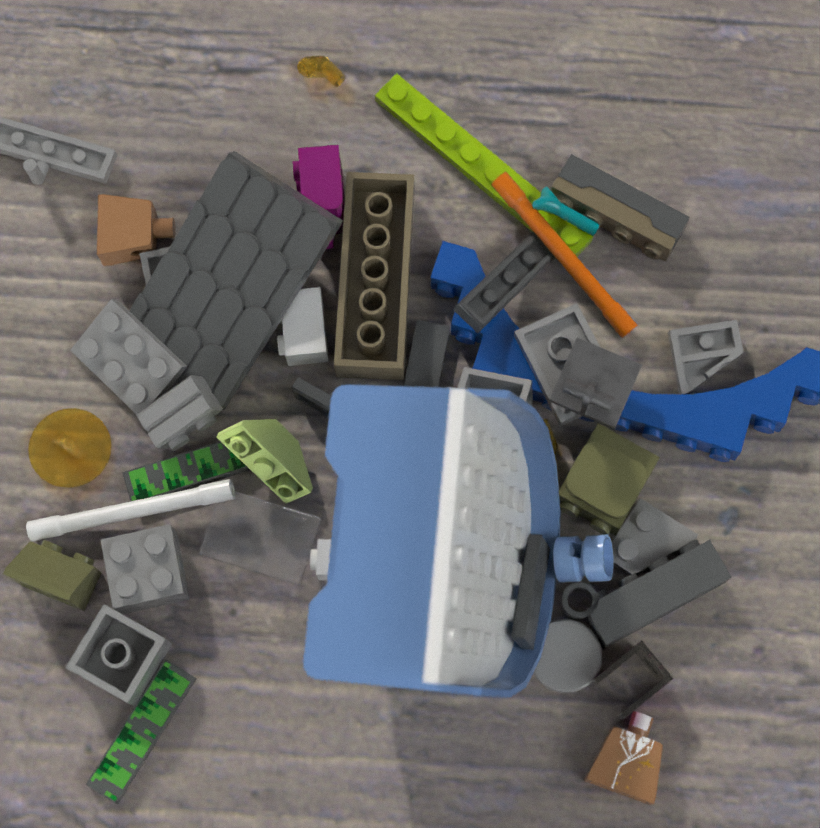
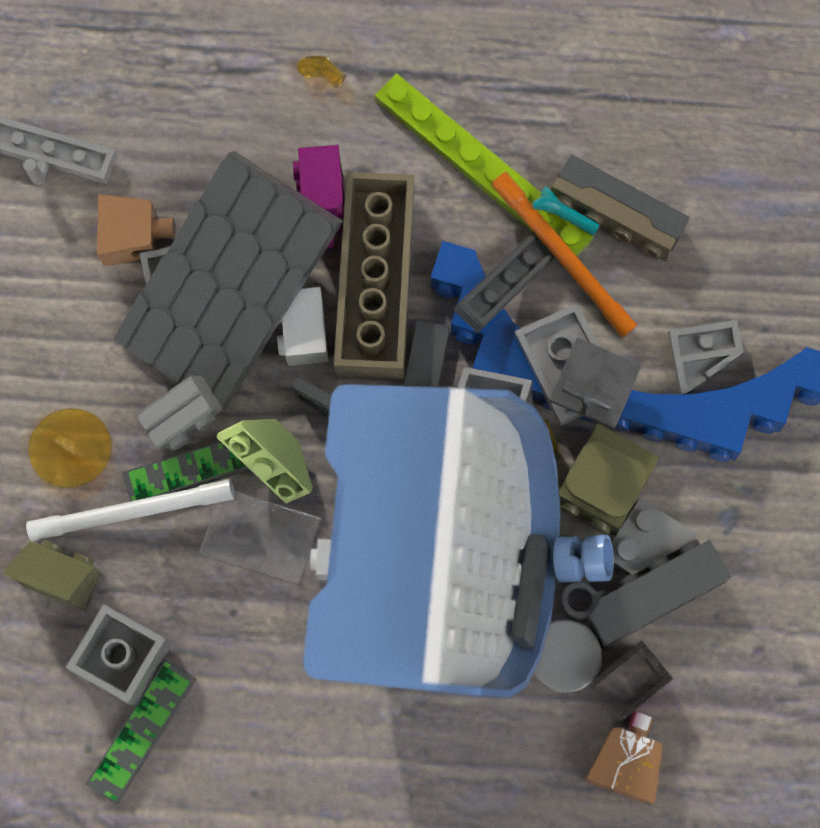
(128, 357): light grey plate -> none
(144, 569): light grey brick -> none

